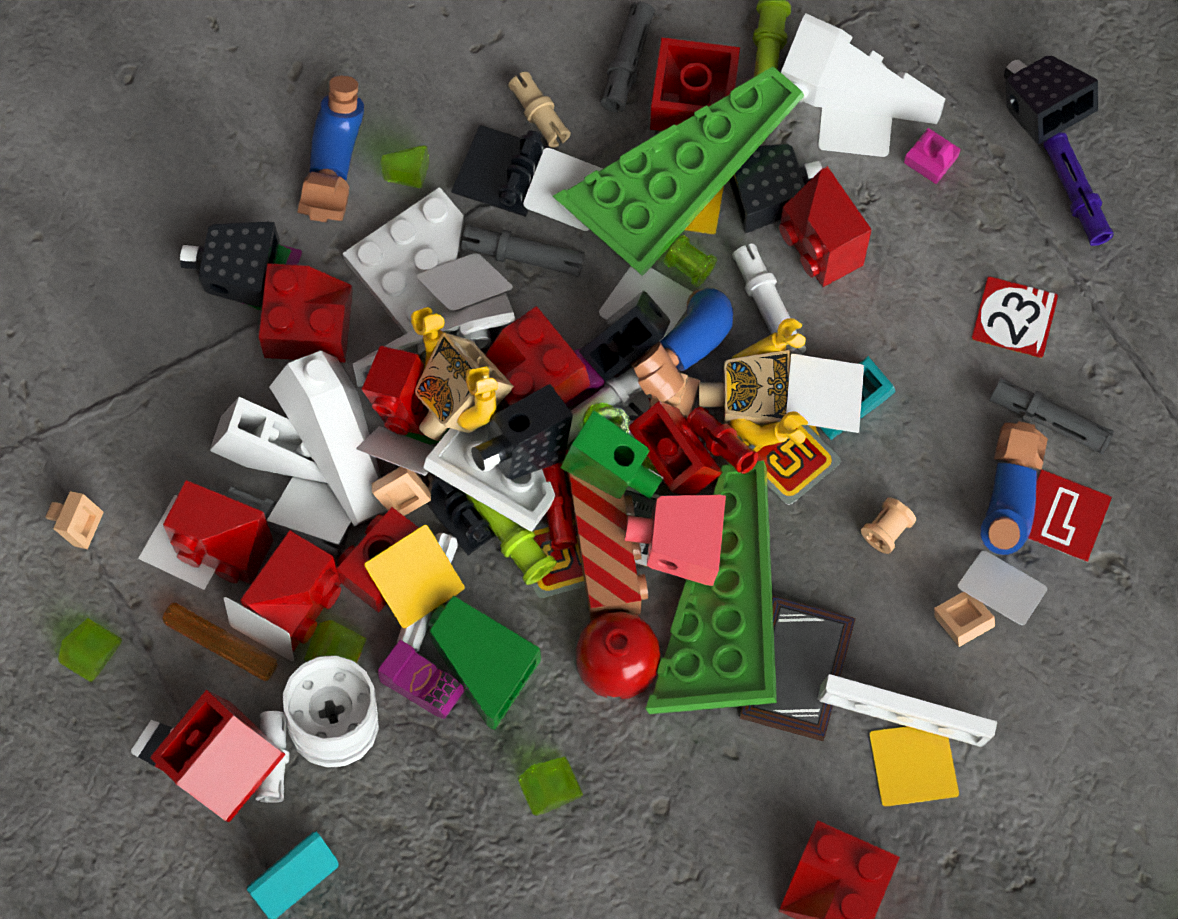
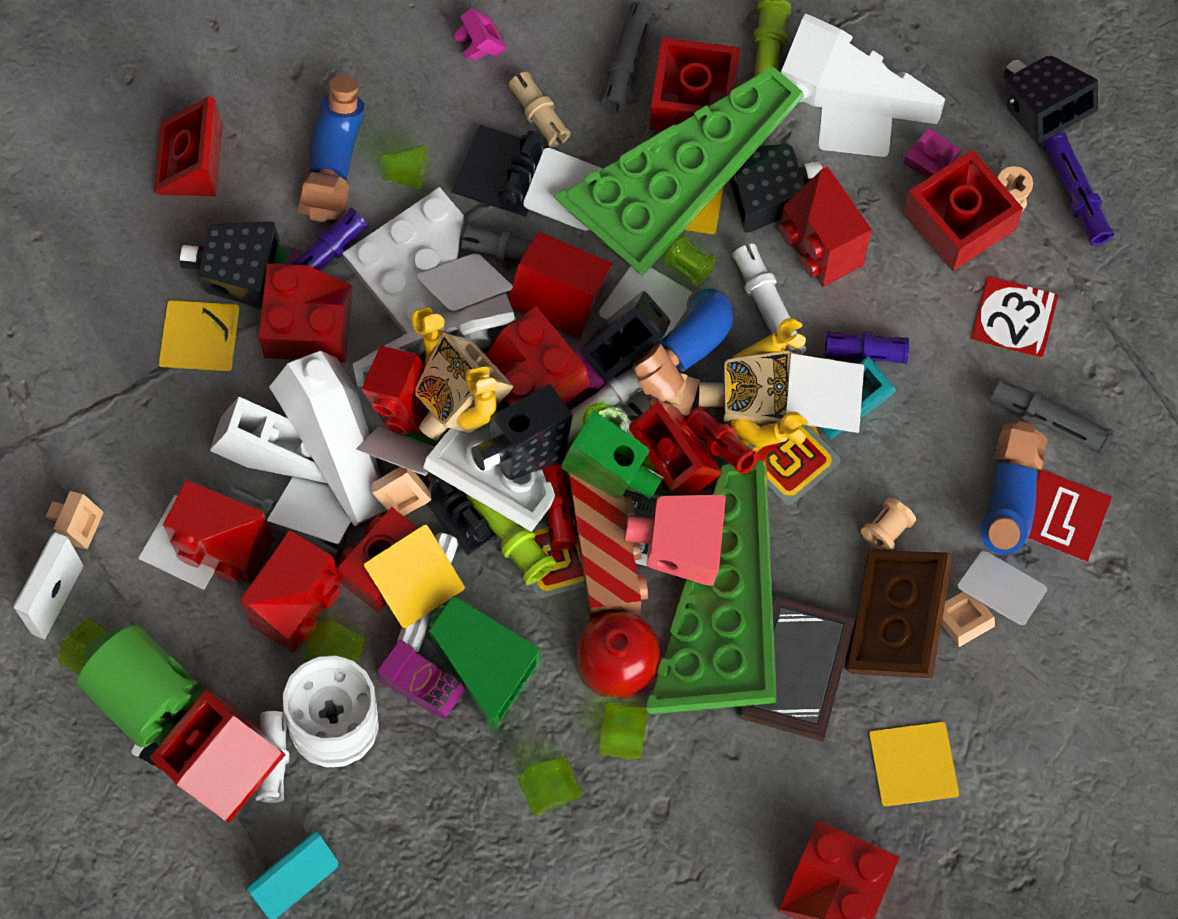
(48, 585): none -> white tile
(137, 684): none -> bright green cylinder
(190, 151): none -> red slope
(199, 335): none -> yellow sticker
(220, 641): clear orange axle -> none
(259, 629): white sticker -> none
(333, 241): none -> dark purple pin
(483, 33): none -> dark pink tile
(559, 282): none -> red slope
(623, 731): none -> clear neon green slope
(866, 344): none -> dark purple pin
(900, 613): none -> reddish brown tile
(906, 710): white tile -> none
(962, 210): none -> red slope
(1017, 182): none -> light nougat bush

